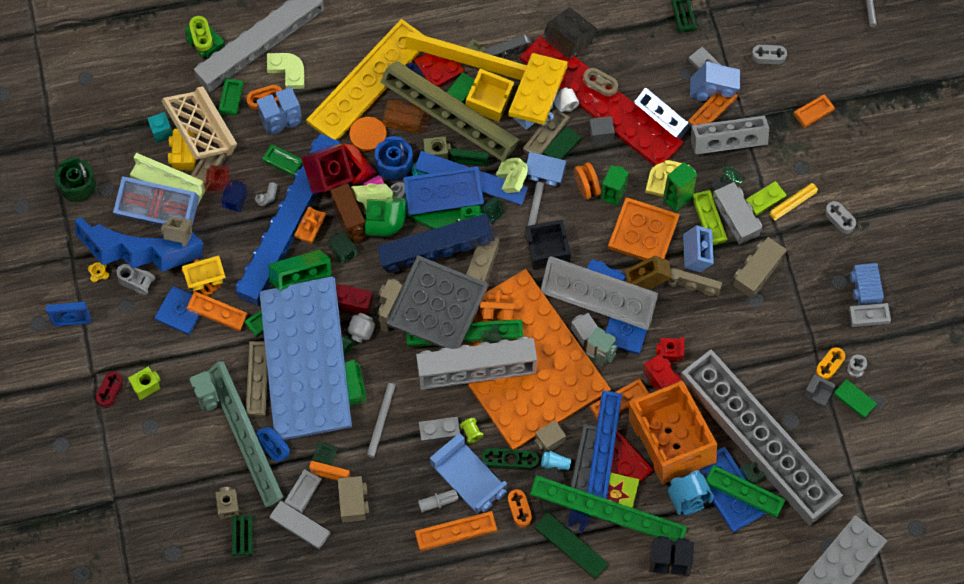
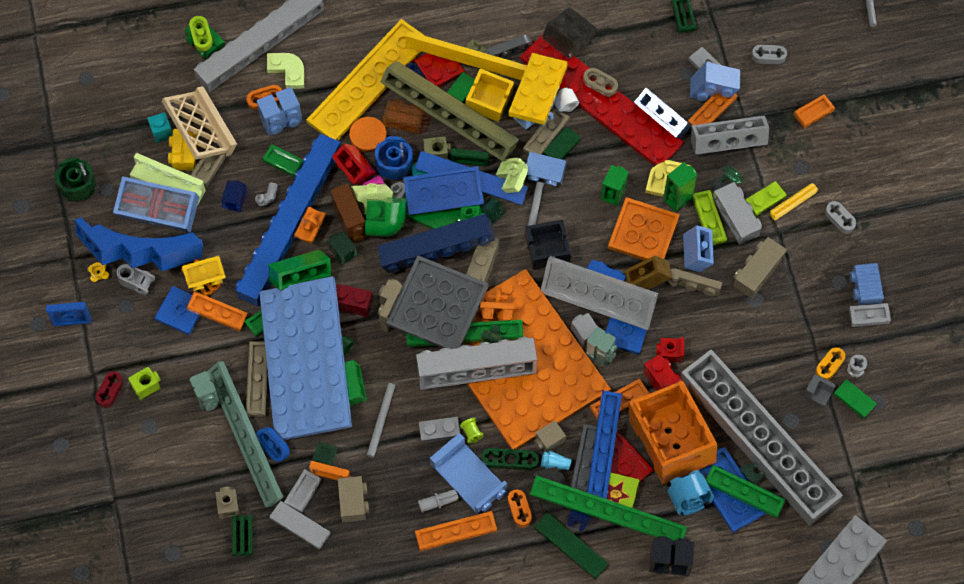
(177, 230): dark tan brick -> none
(217, 177): clear red brick -> none
(231, 97): green tile -> none
(327, 168): dark red brick -> none
(361, 327): light grey head -> none
(586, 180): orange head -> none
(601, 129): dark grey panel -> none

